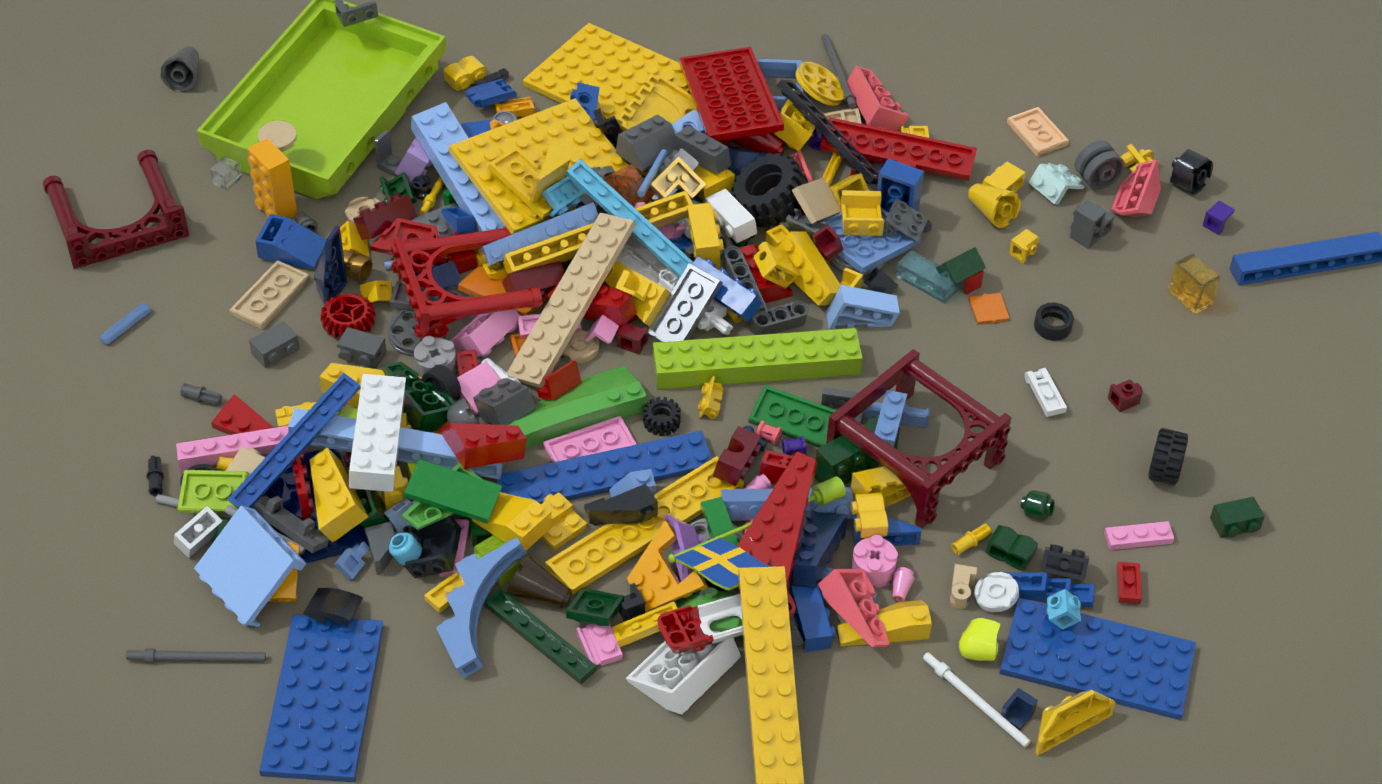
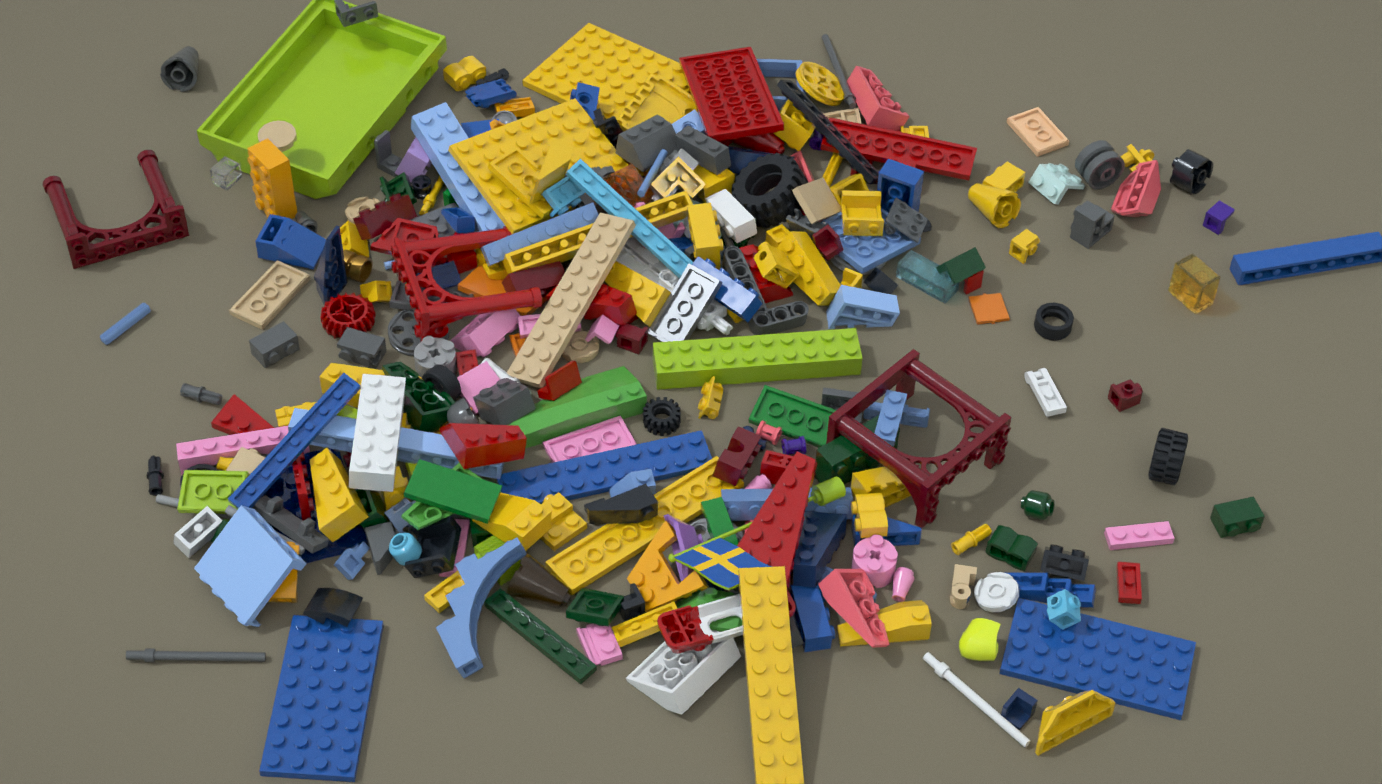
(633, 285): yellow panel -> none

